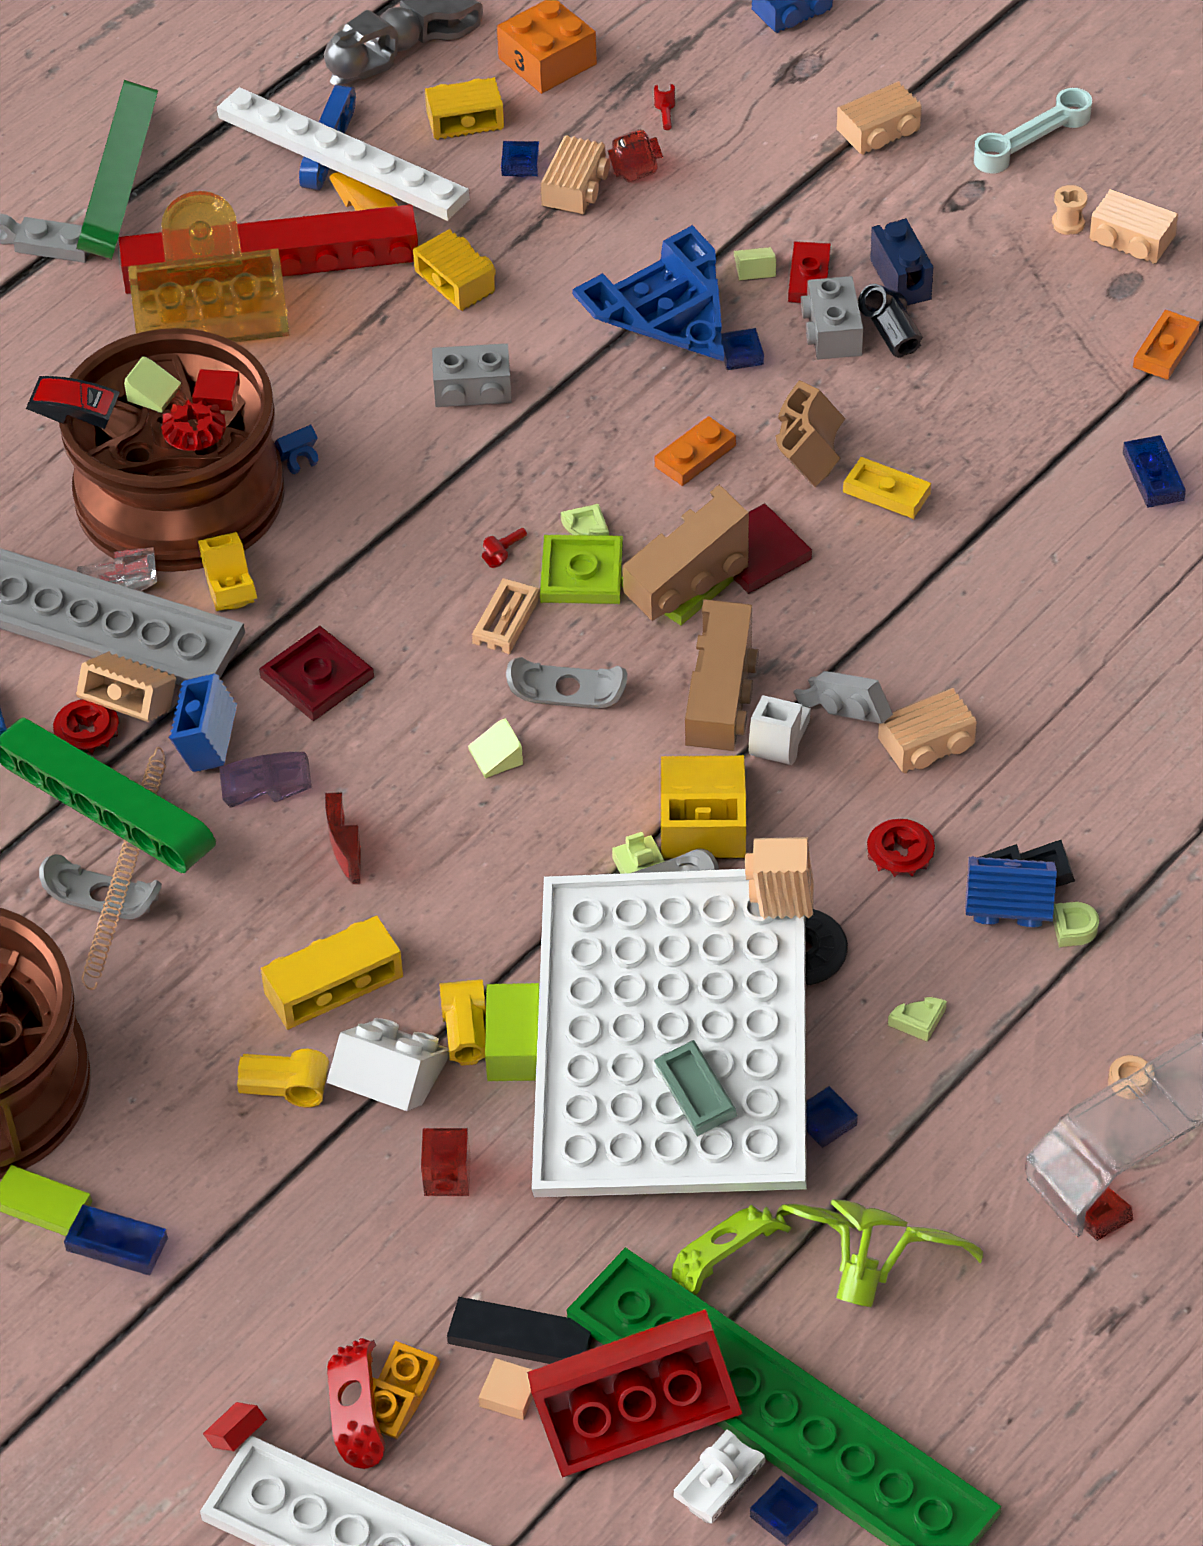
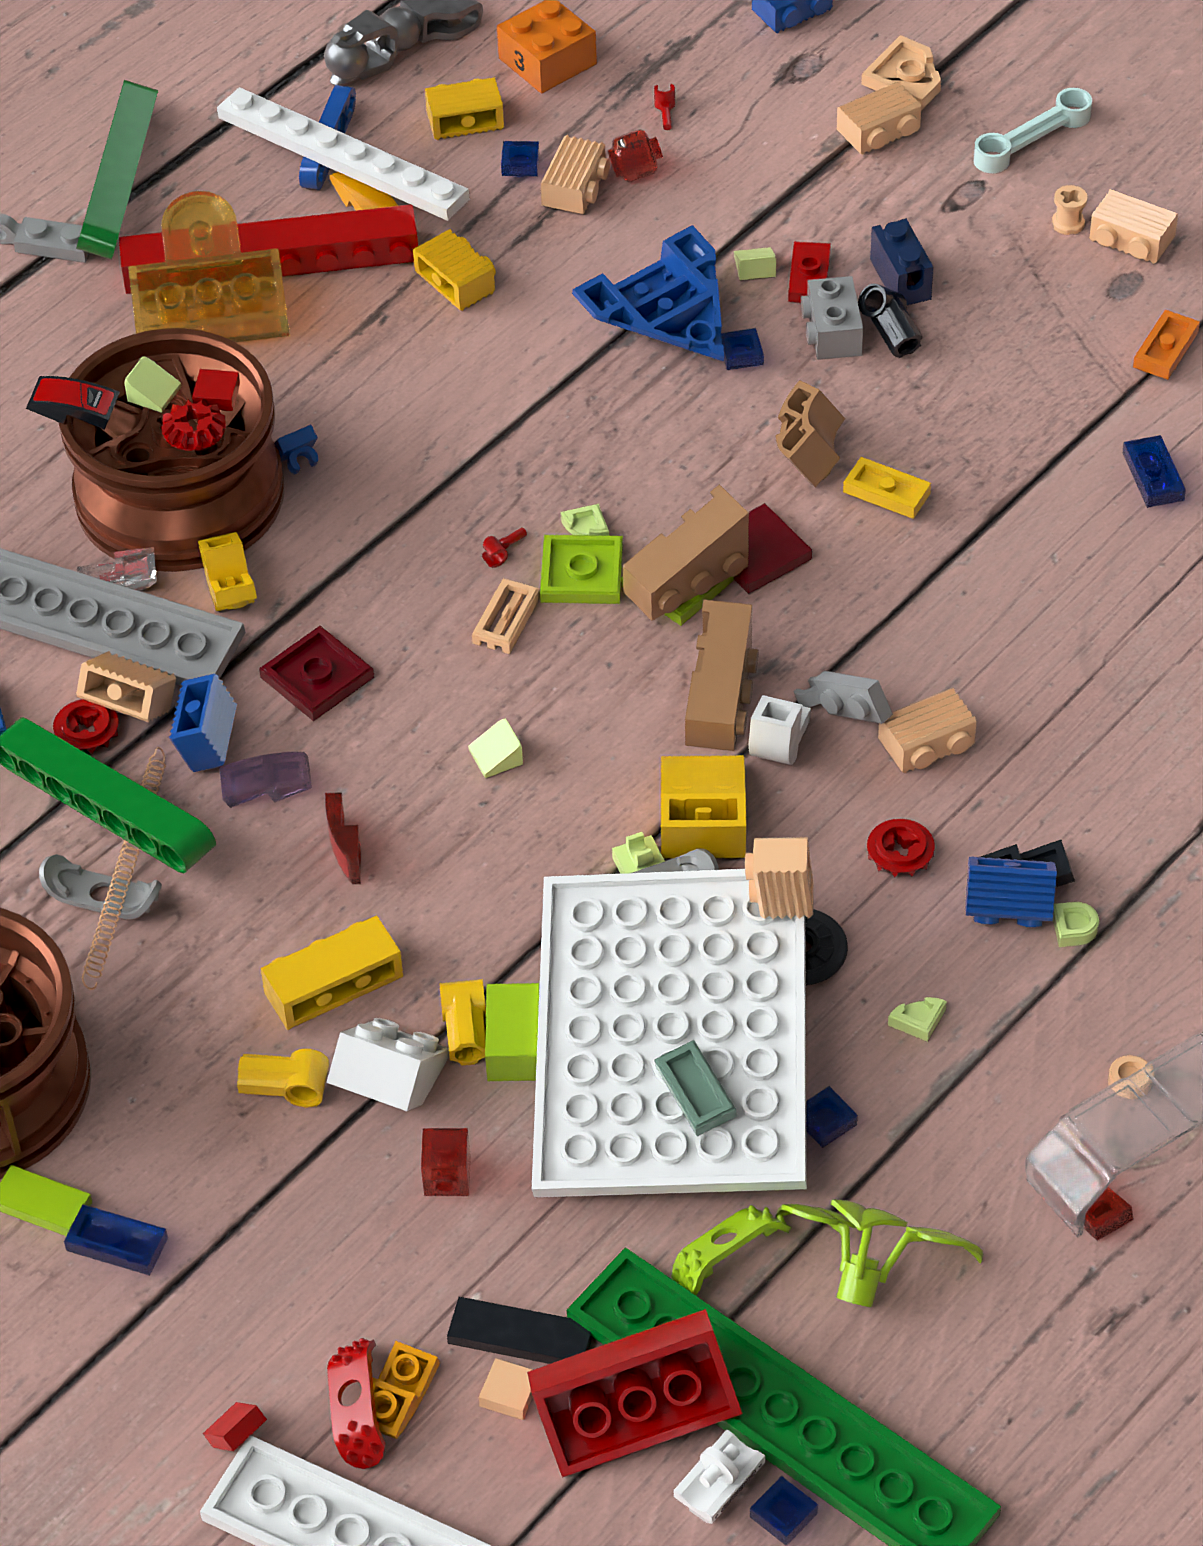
(471, 375): light grey brick -> none
(539, 682): light grey piece -> none
(695, 451): orange plate -> none
(909, 64): none -> light nougat plate

